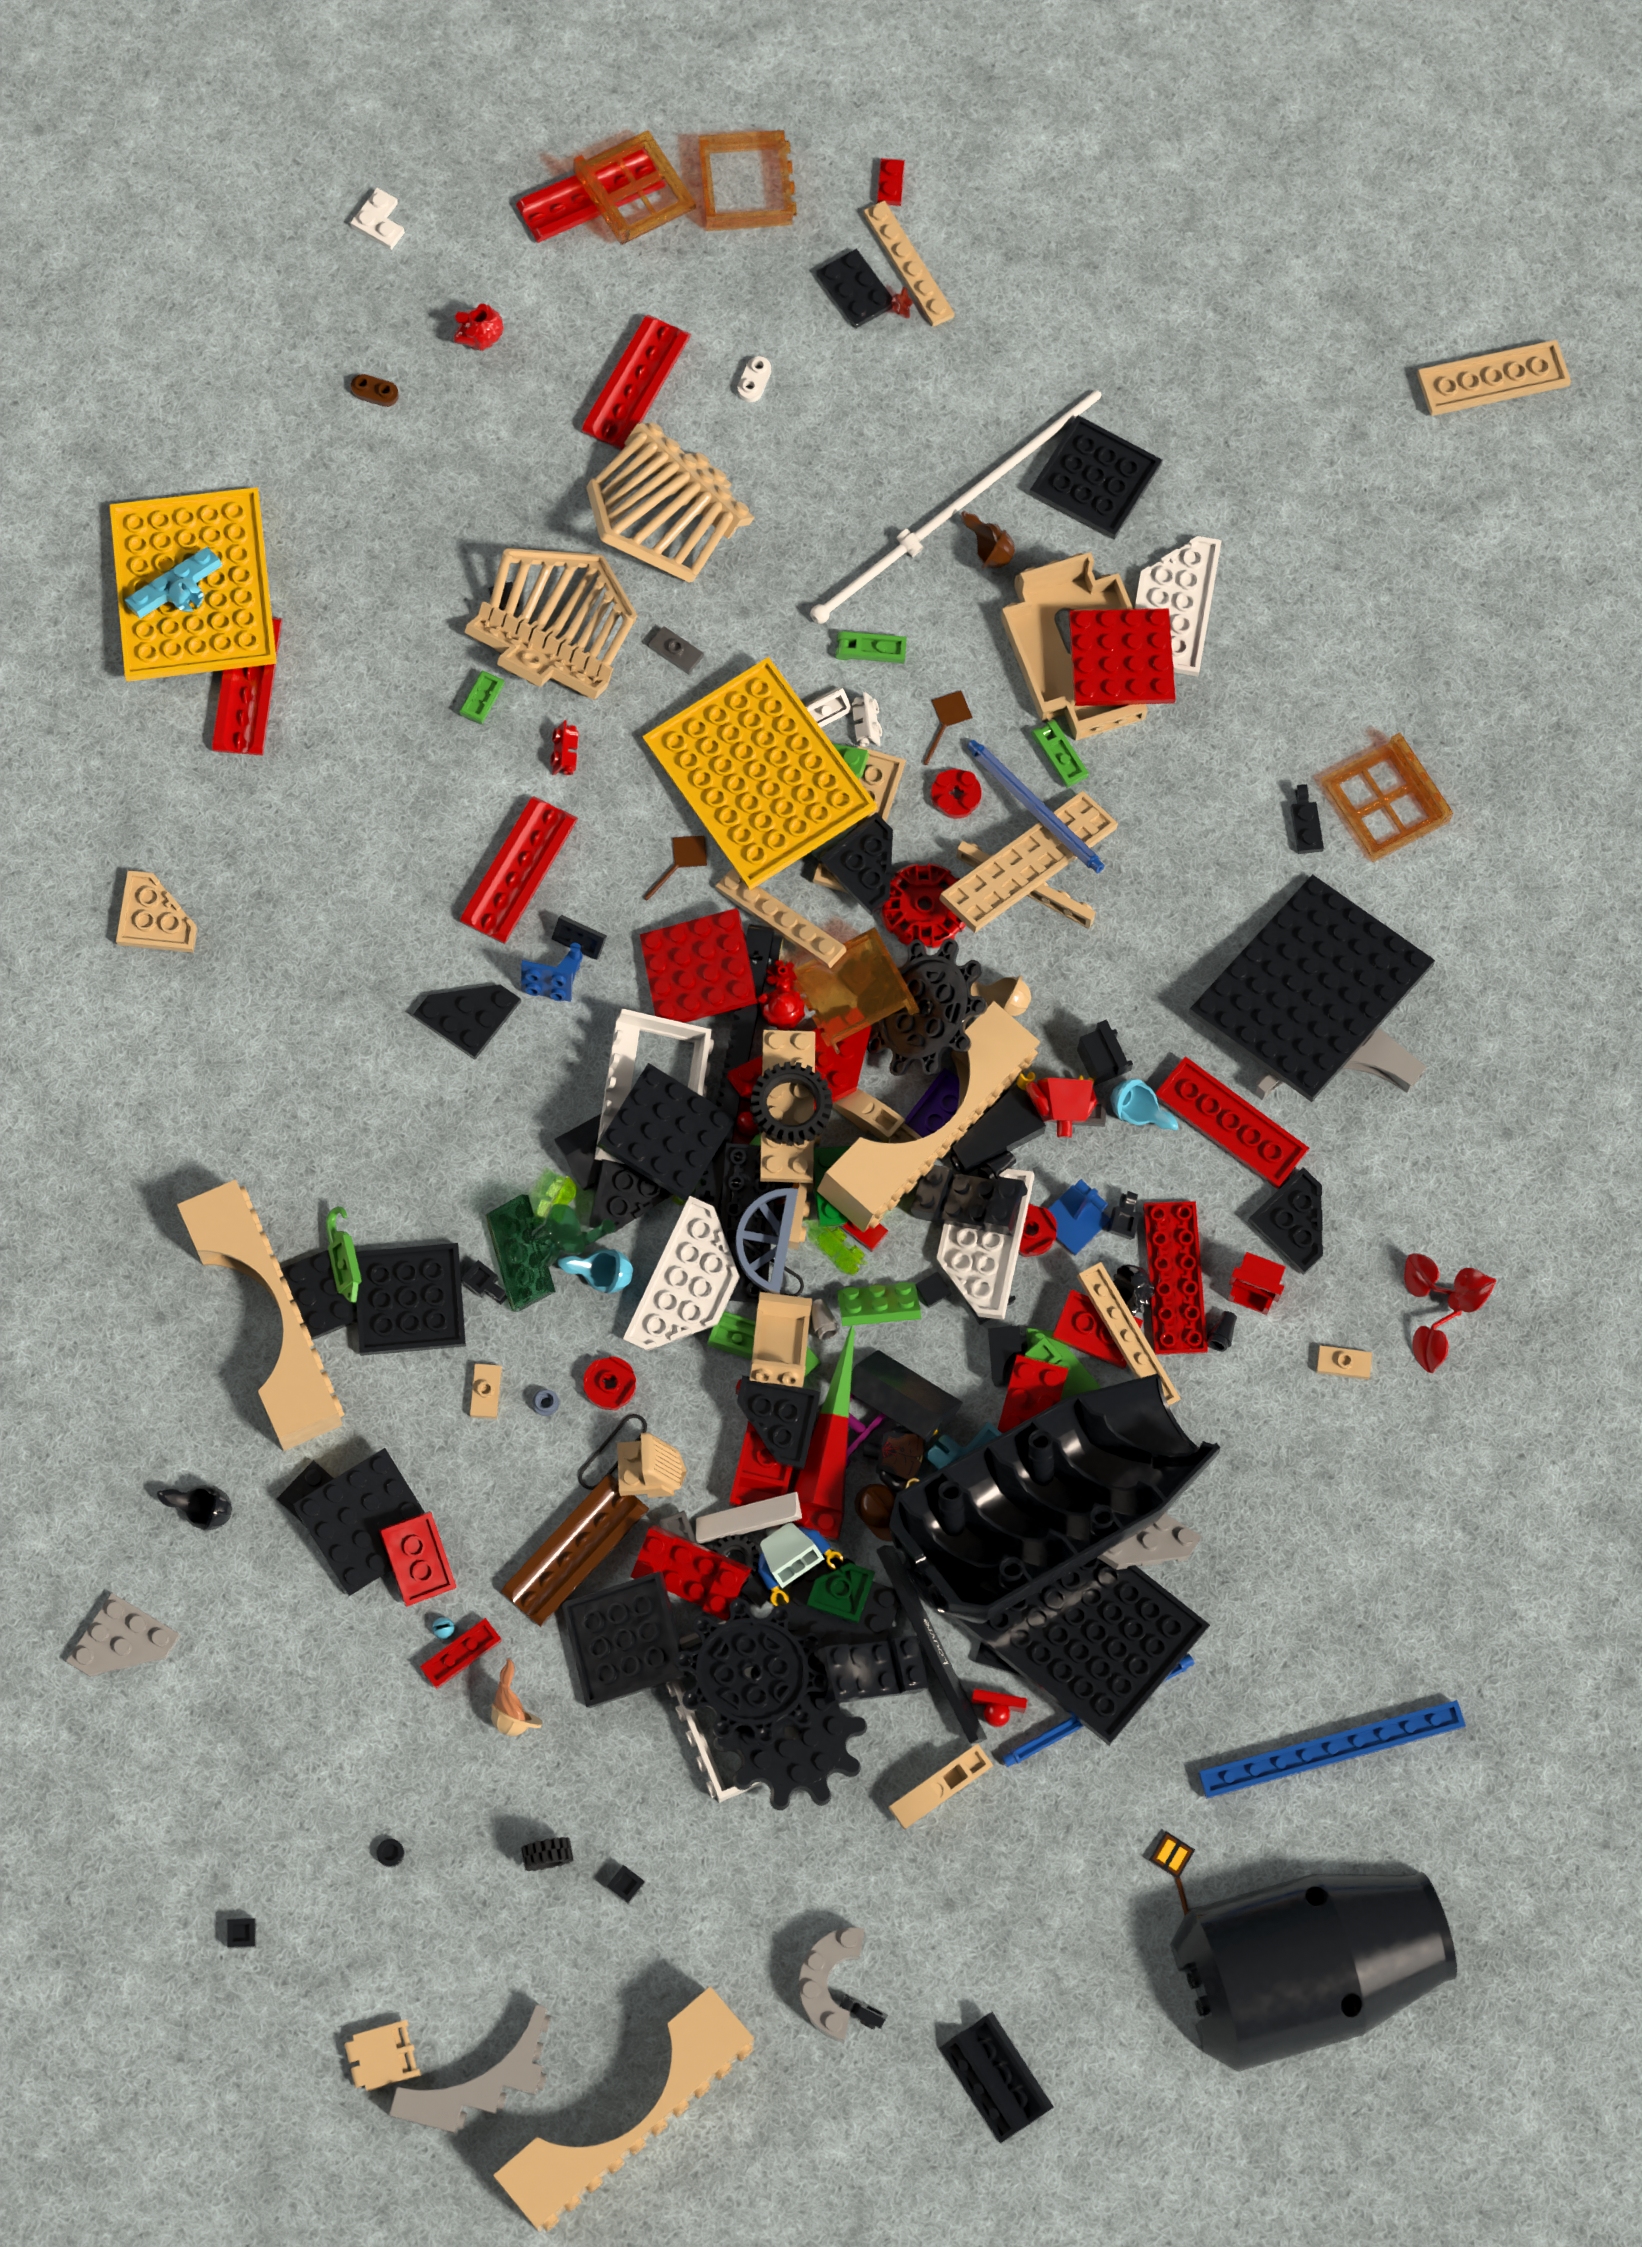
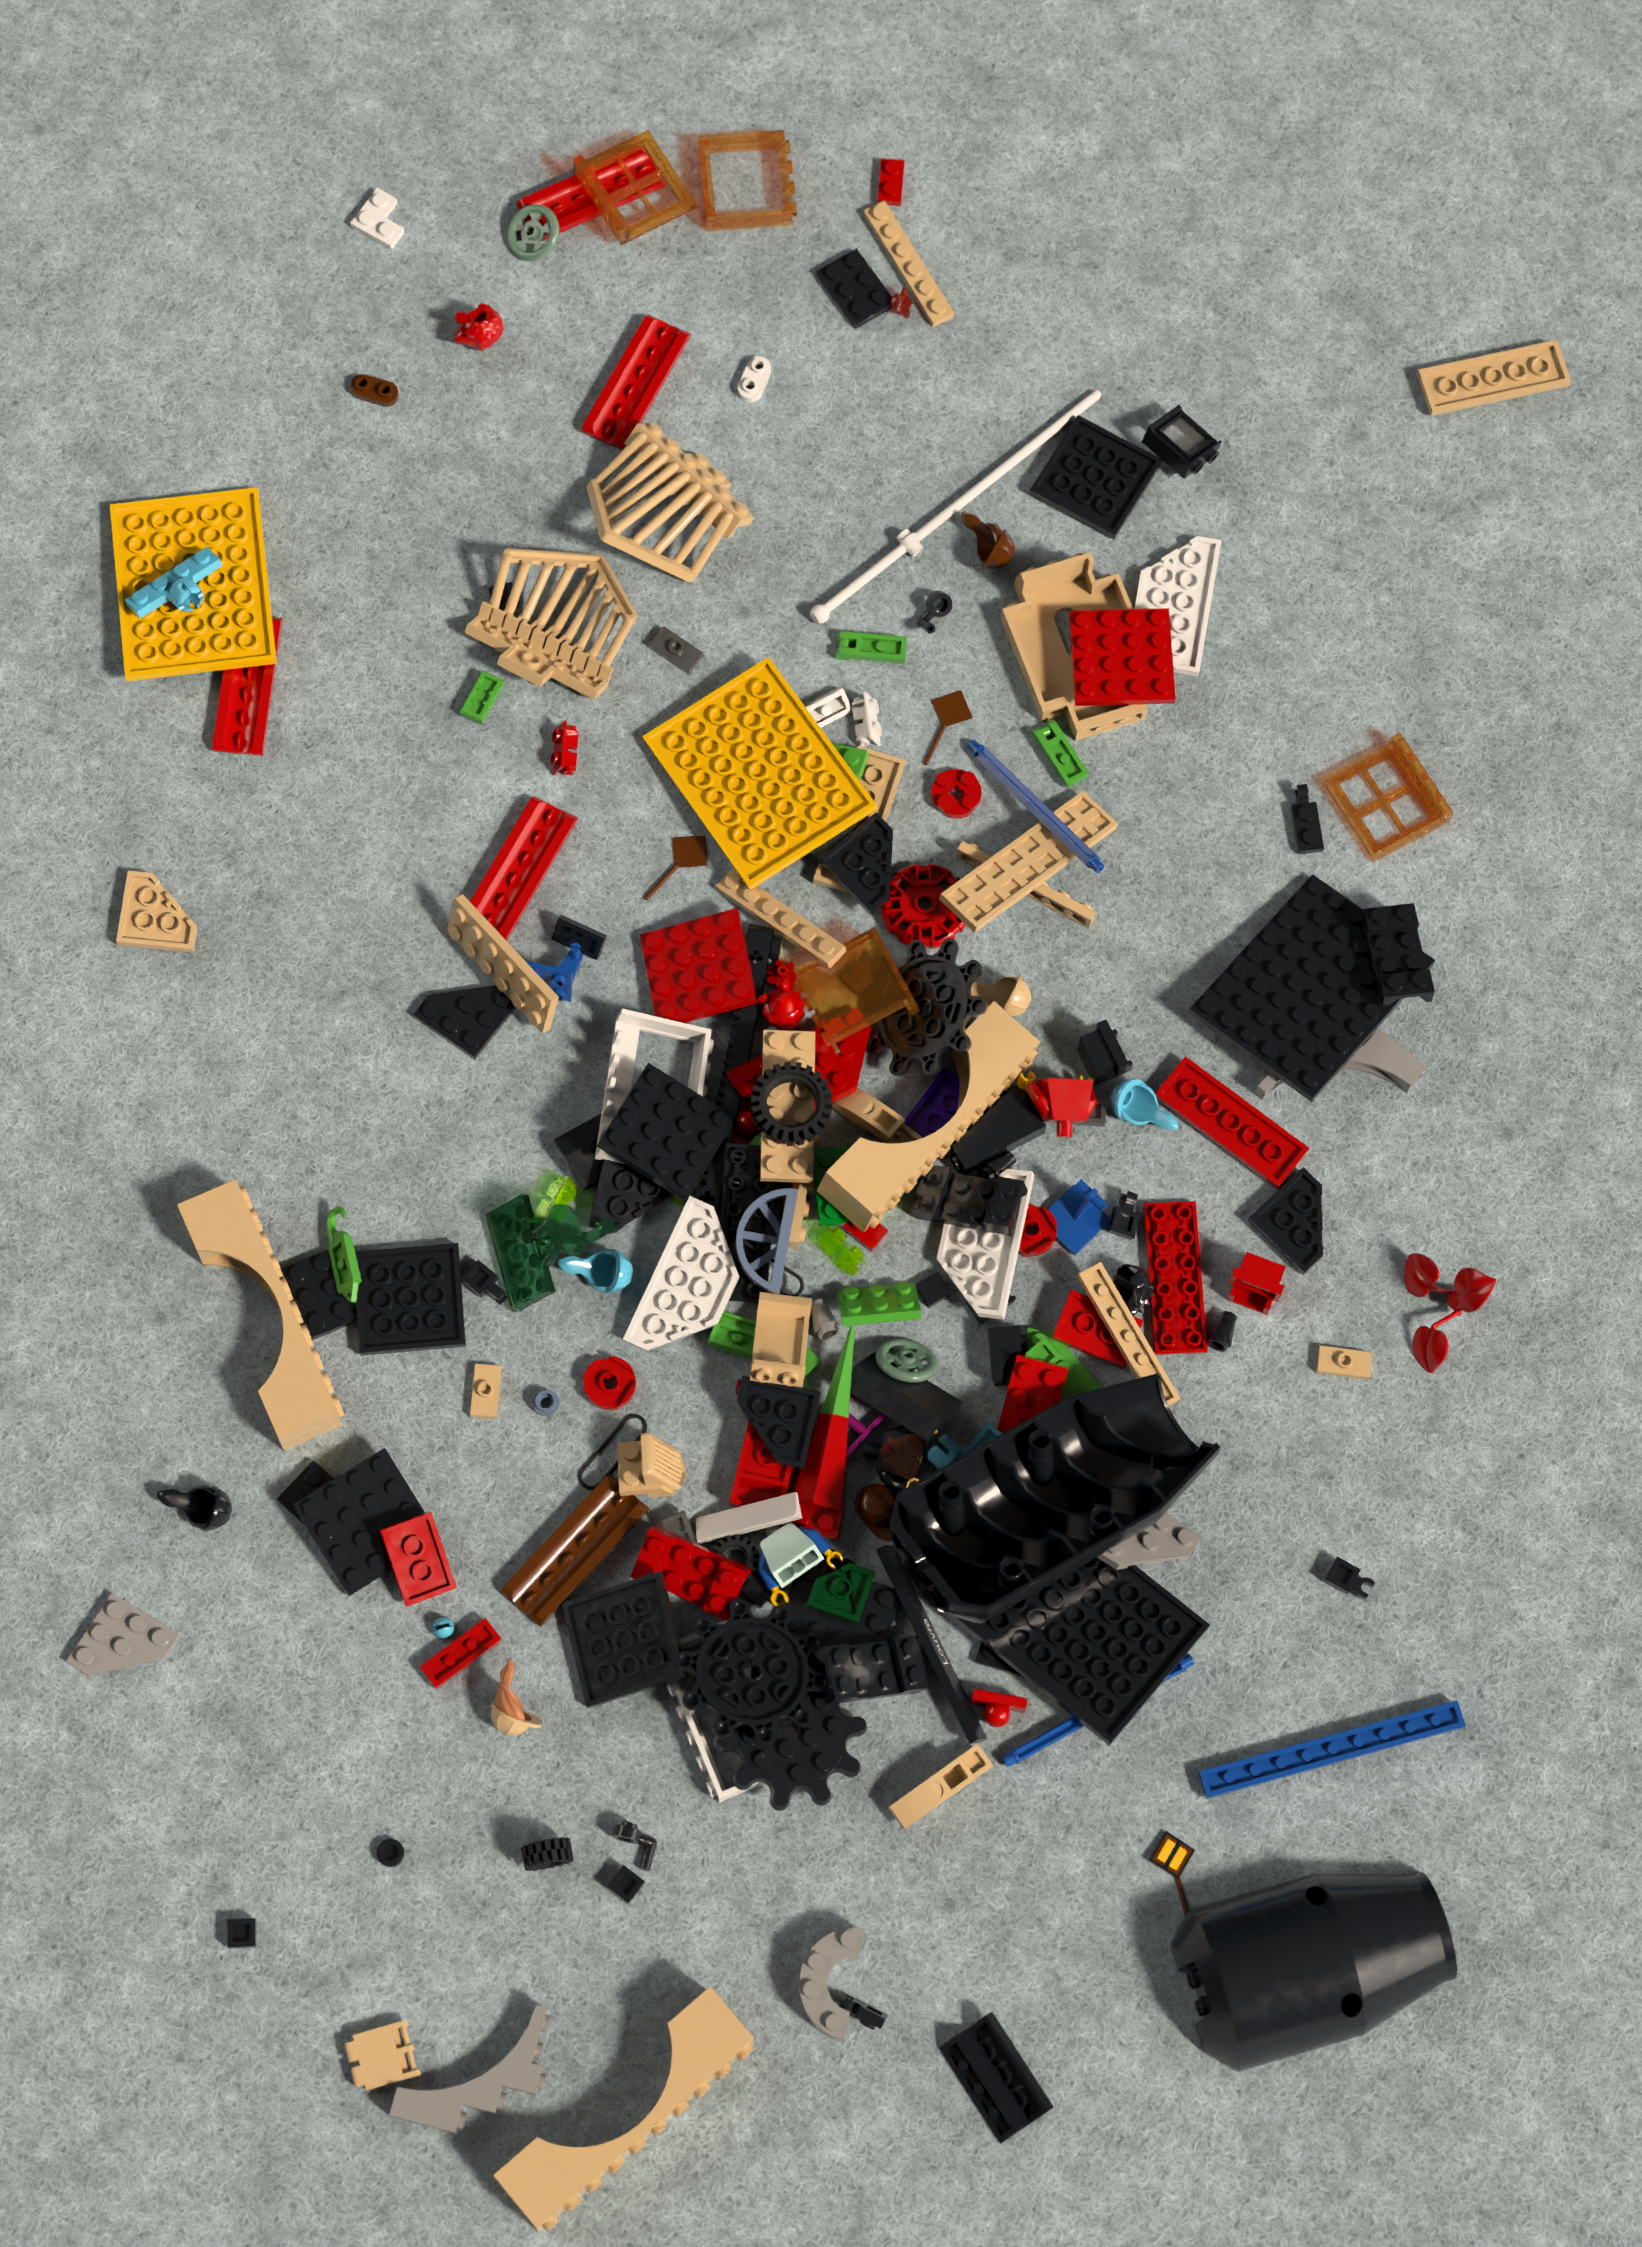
(502, 964): none -> tan plate
(516, 225): none -> sand green plate
(629, 1833): none -> black plate
(906, 1359): none -> sand green plate
(939, 611): none -> black plate
(1181, 442): none -> black window
(1345, 1576): none -> black plate
(1396, 953): none -> black piece

